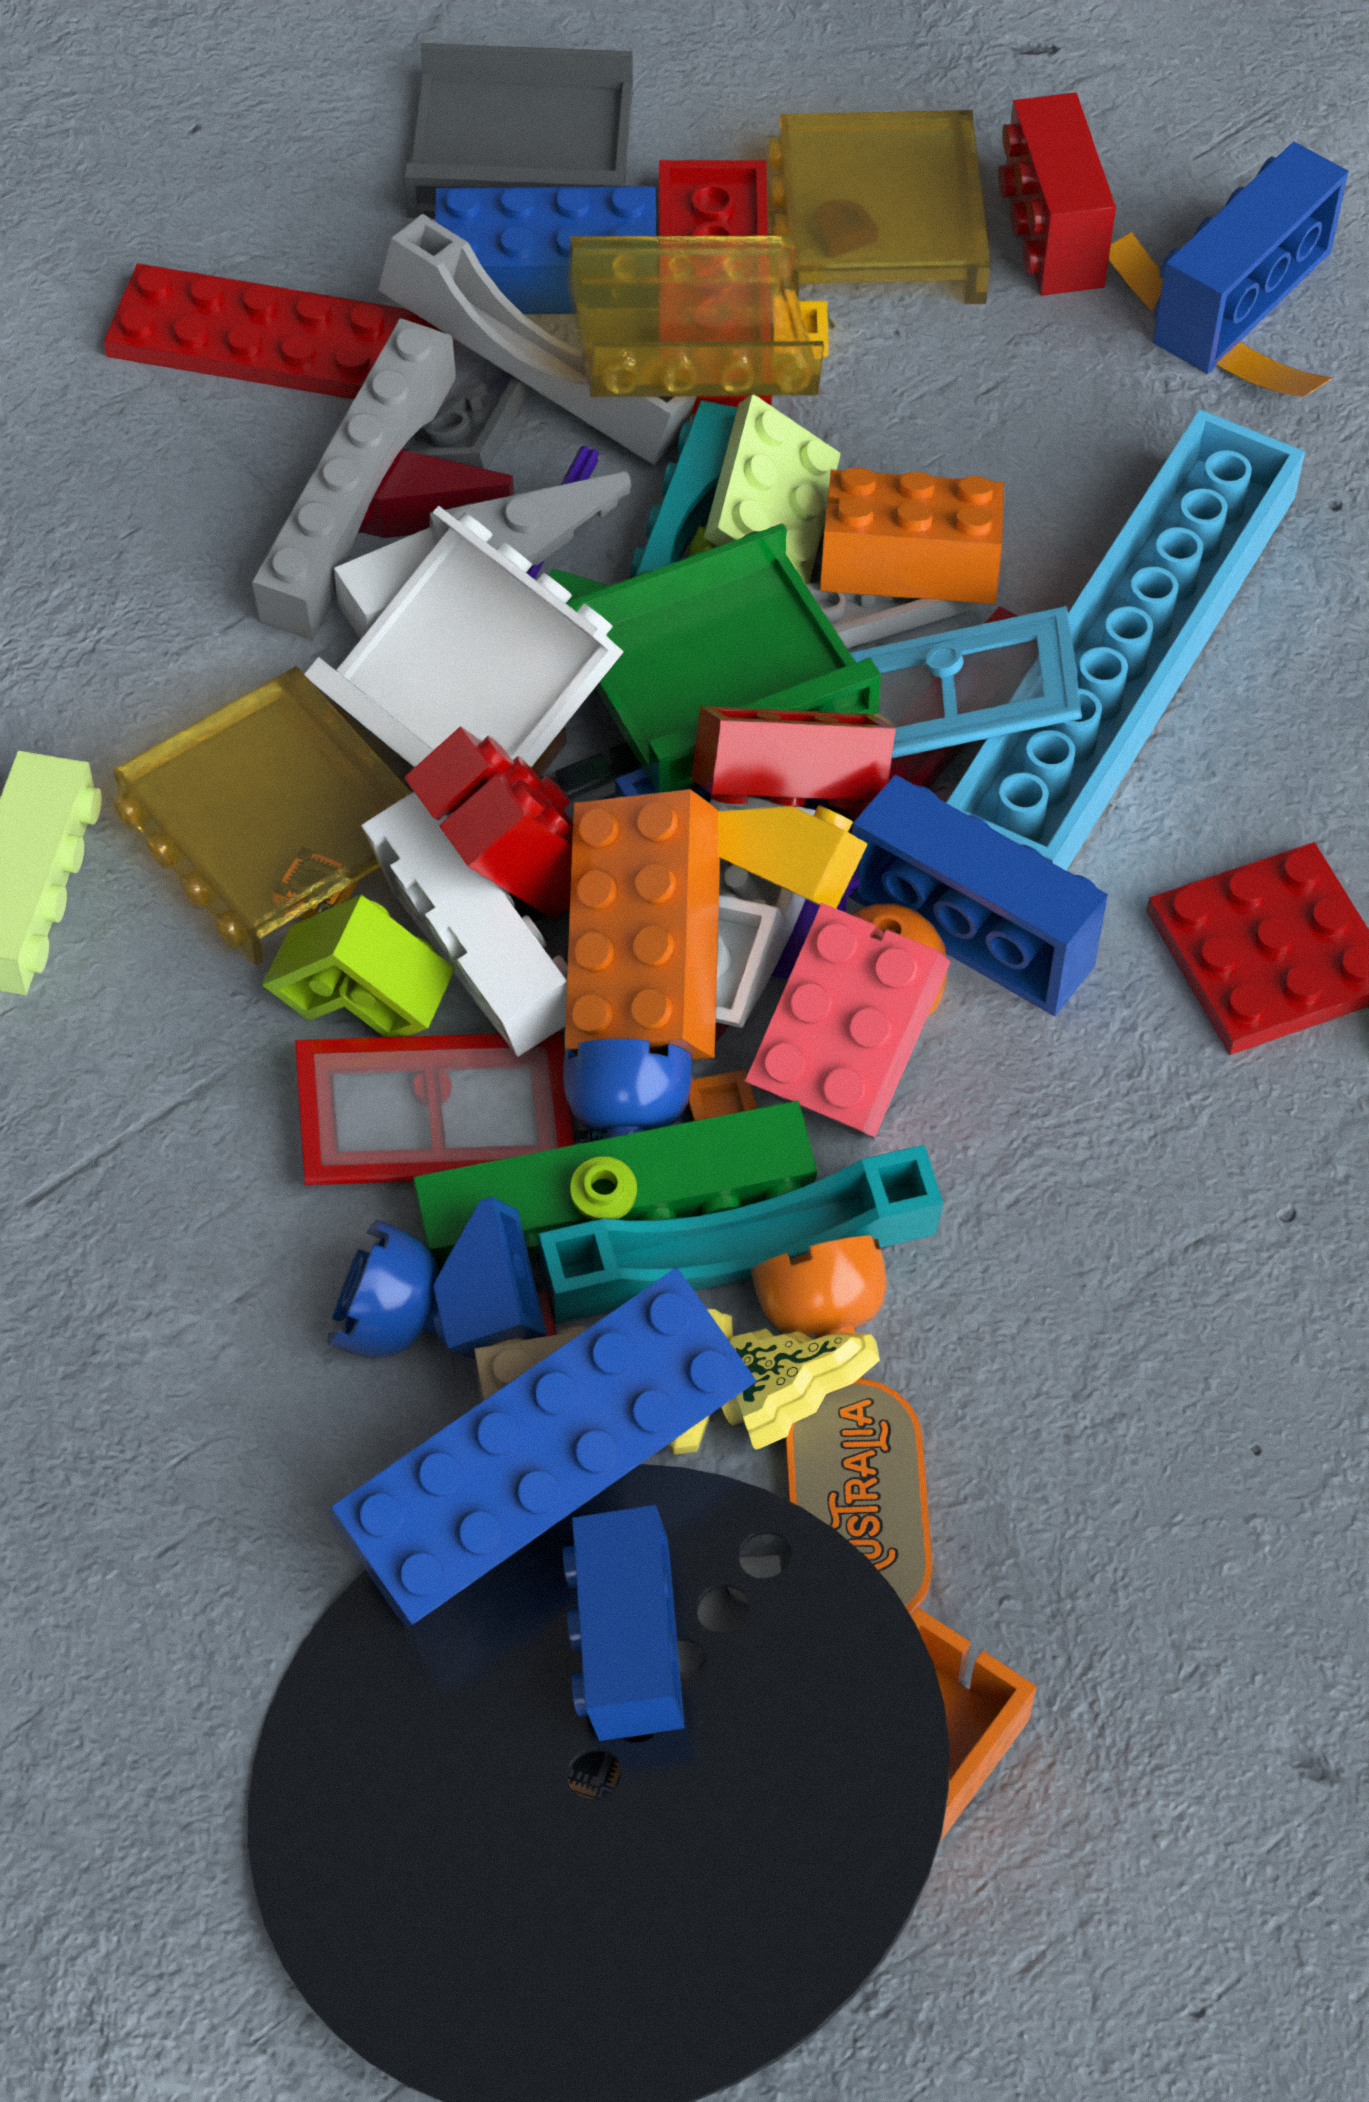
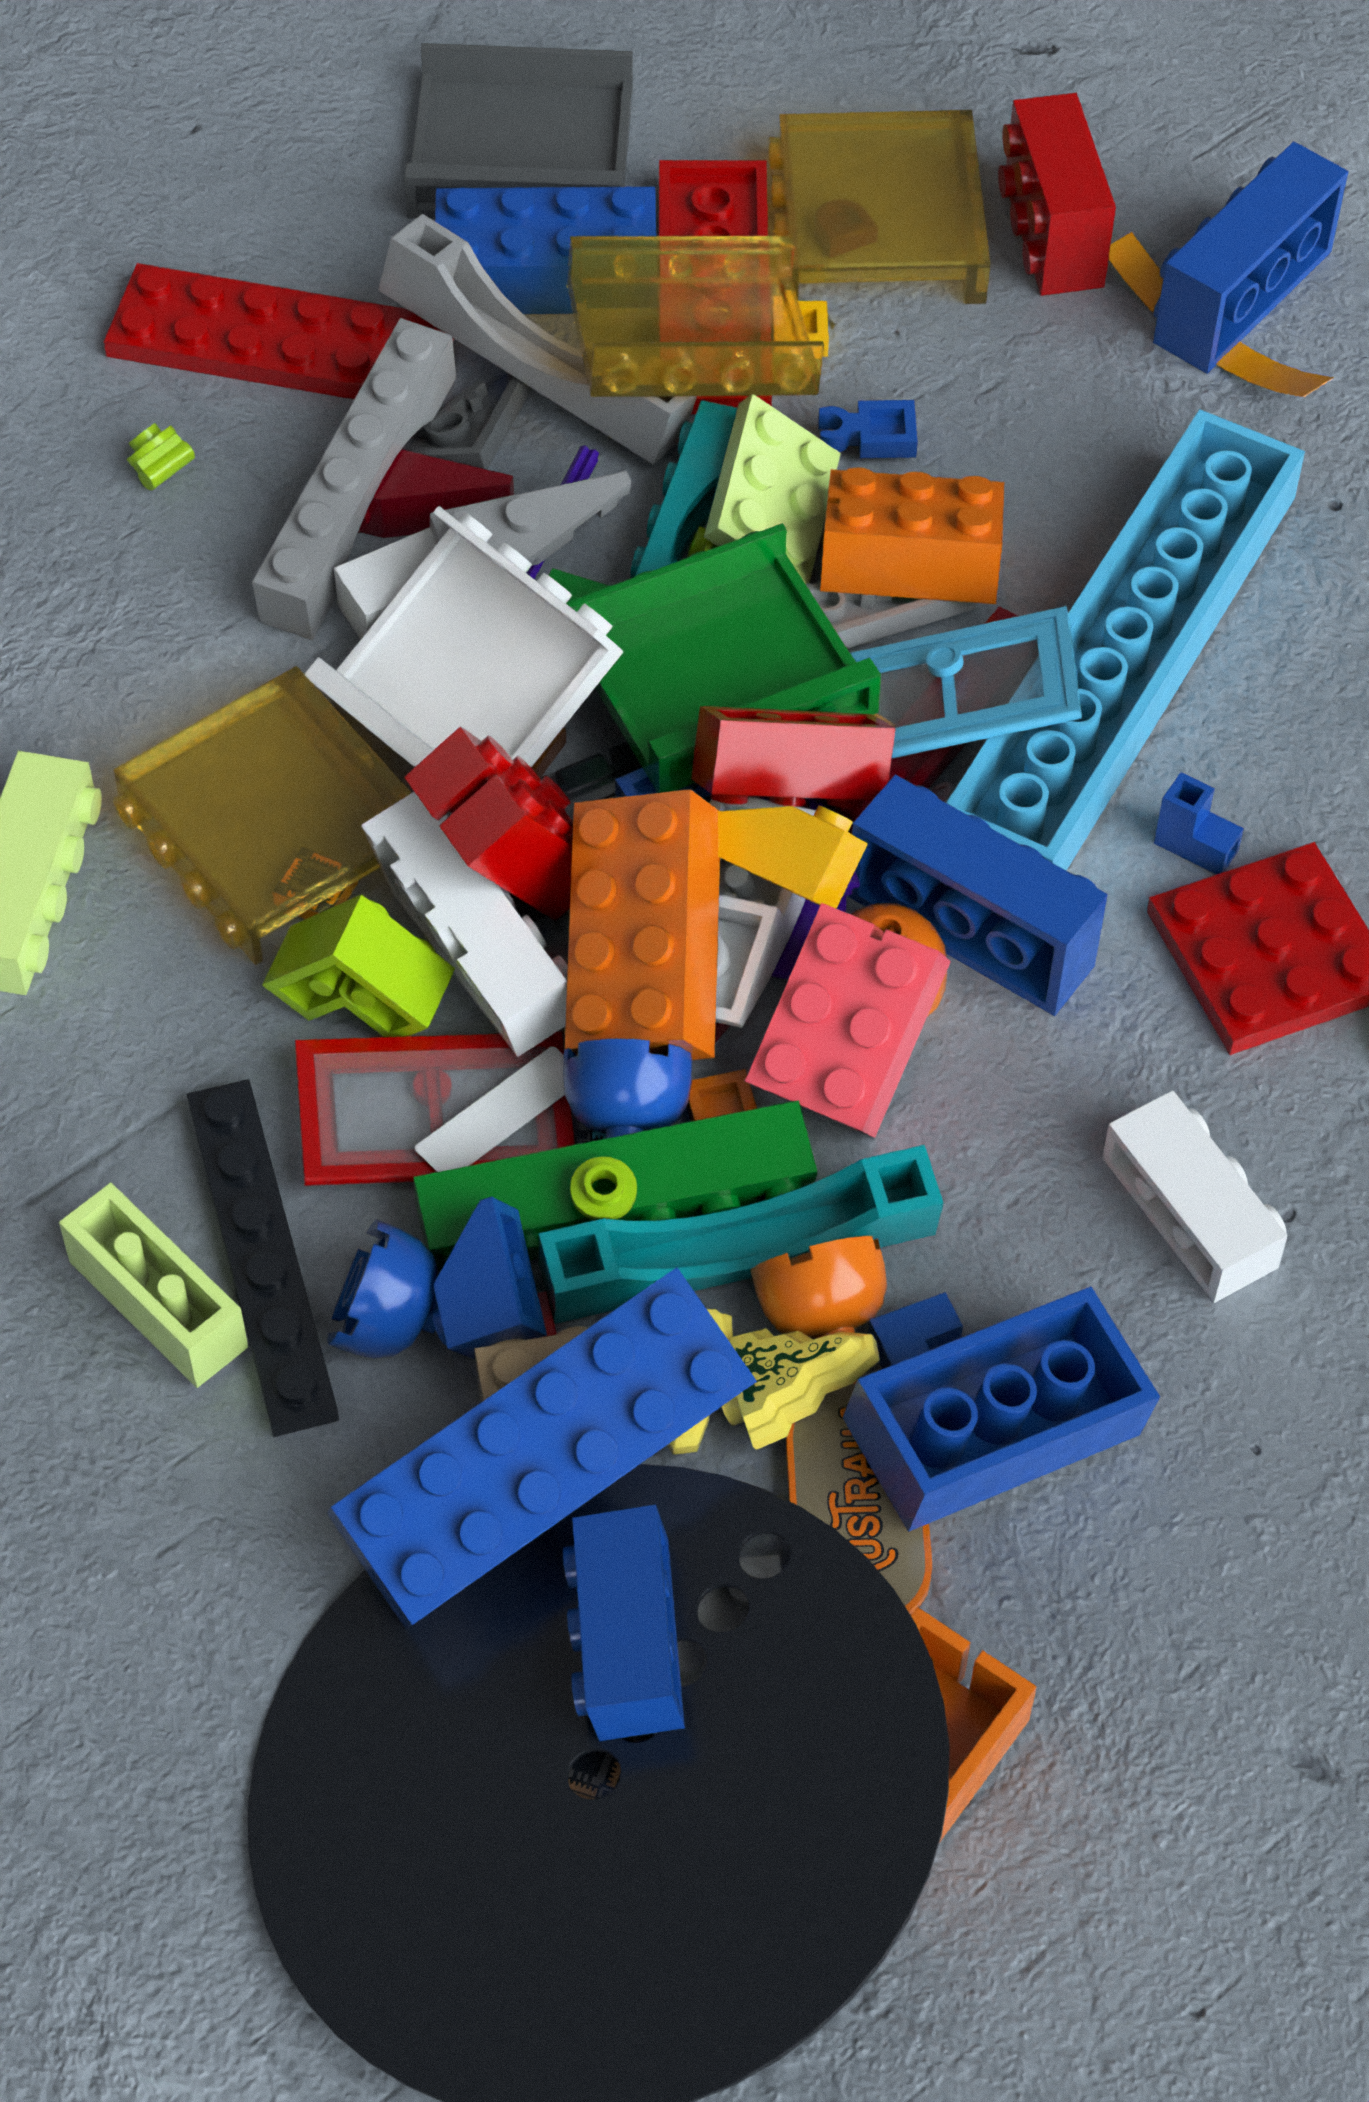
(154, 1284): none -> yellowish green brick
(158, 455): none -> lime plate
(262, 1259): none -> black plate
(496, 1114): none -> white sticker
(878, 428): none -> blue plate
(915, 1329): none -> blue piece
(999, 1407): none -> blue brick
(1192, 830): none -> blue piece
(1195, 1195): none -> white brick

